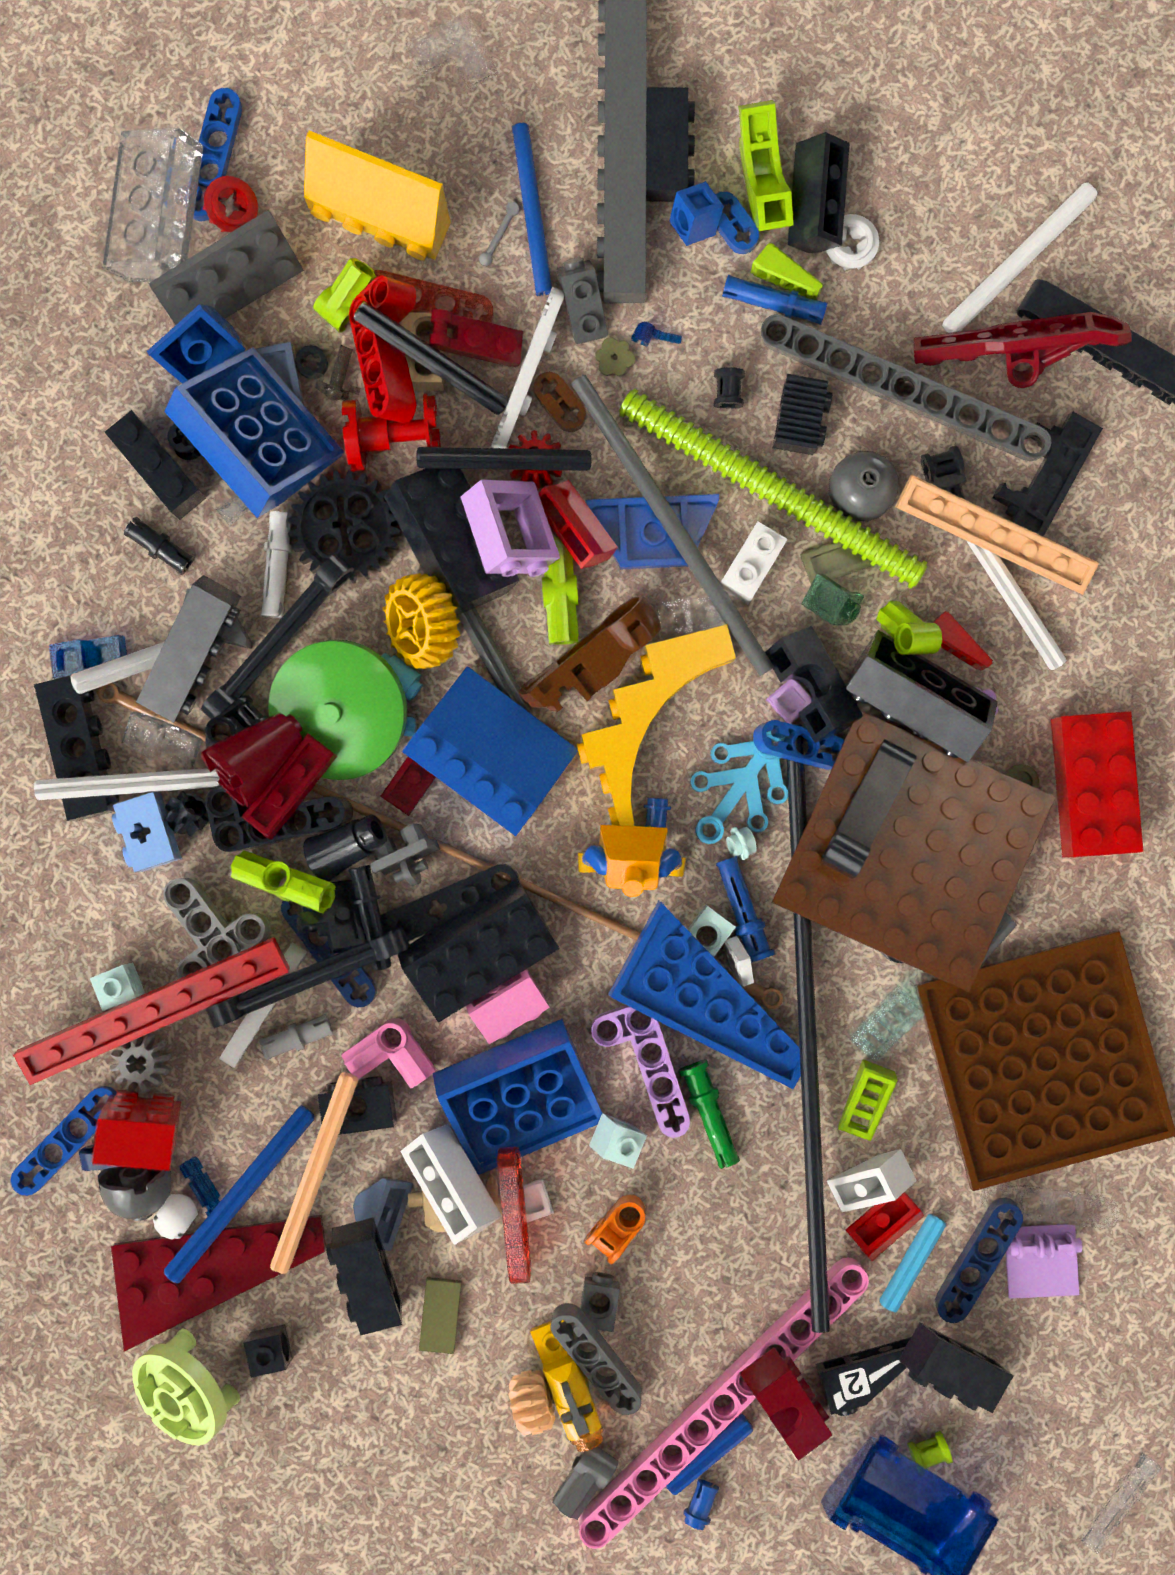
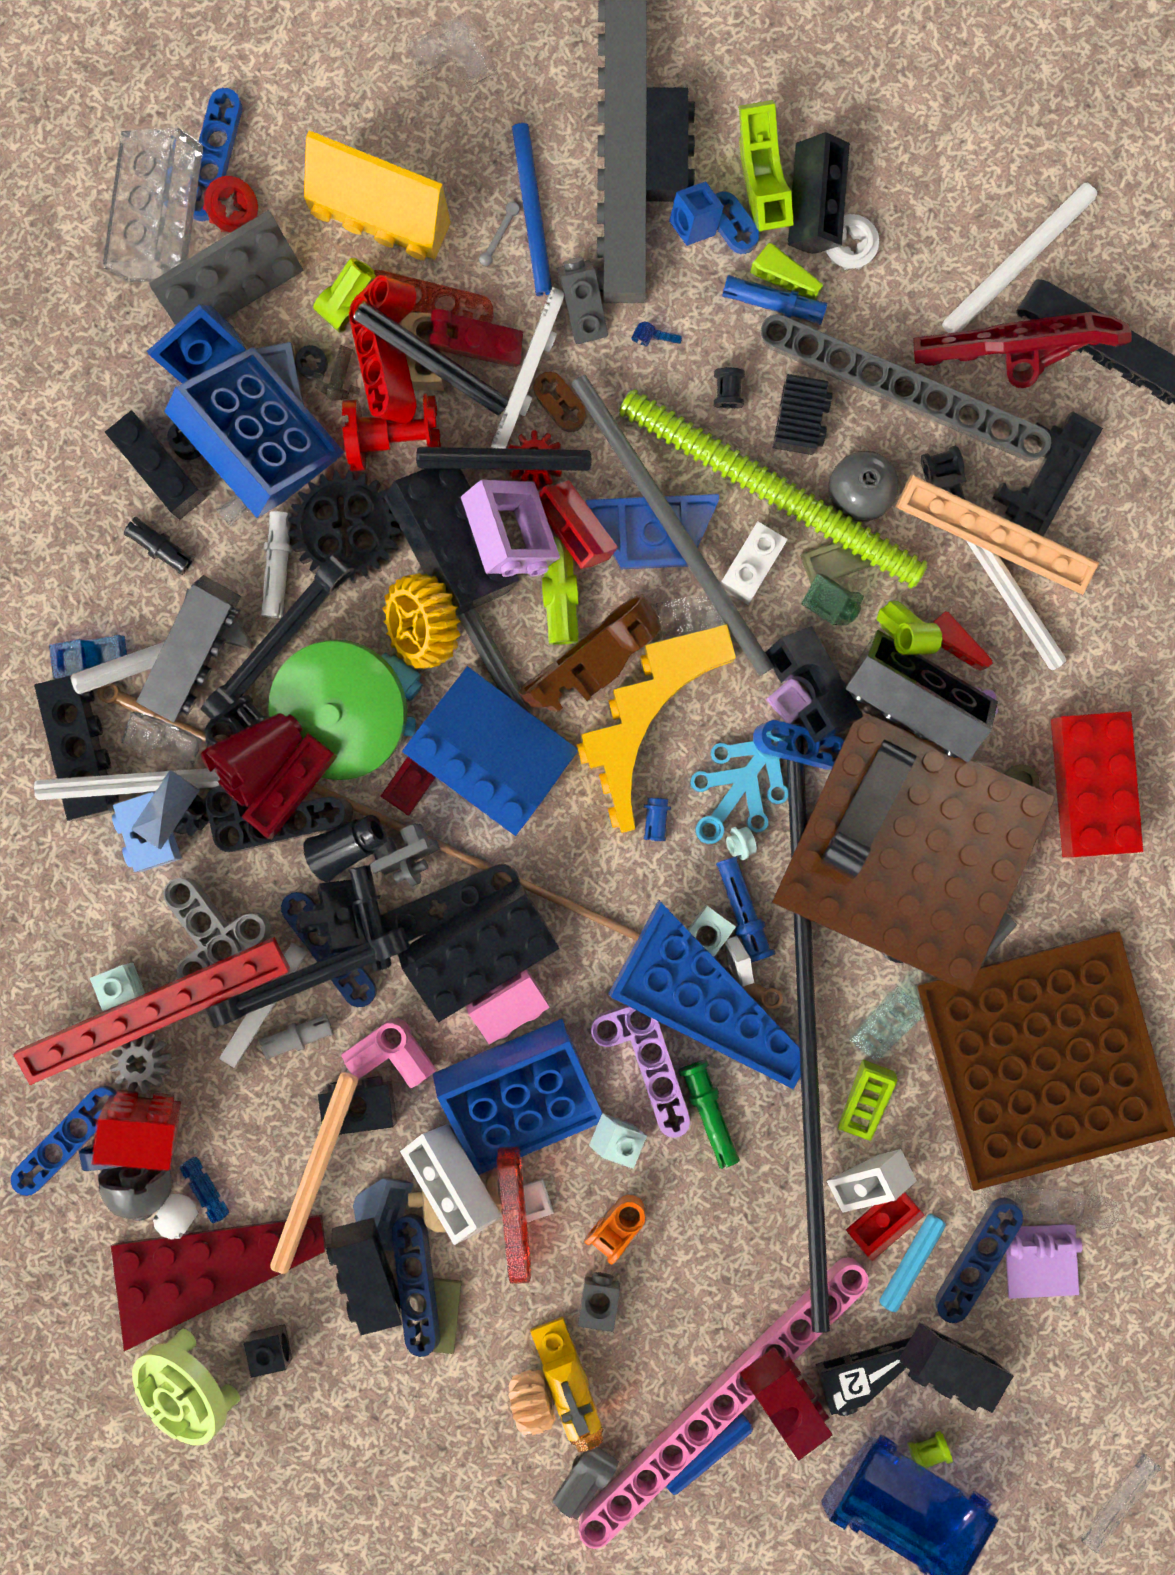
(165, 809): none -> sand blue slope
(239, 1194): blue axle -> none
(298, 887): lime piece -> none
(416, 1284): none -> dark blue beam
(592, 1361): dark grey beam -> none
(610, 348): olive plant -> none
(632, 858): light orange torso -> none
(701, 1505): blue pin -> none

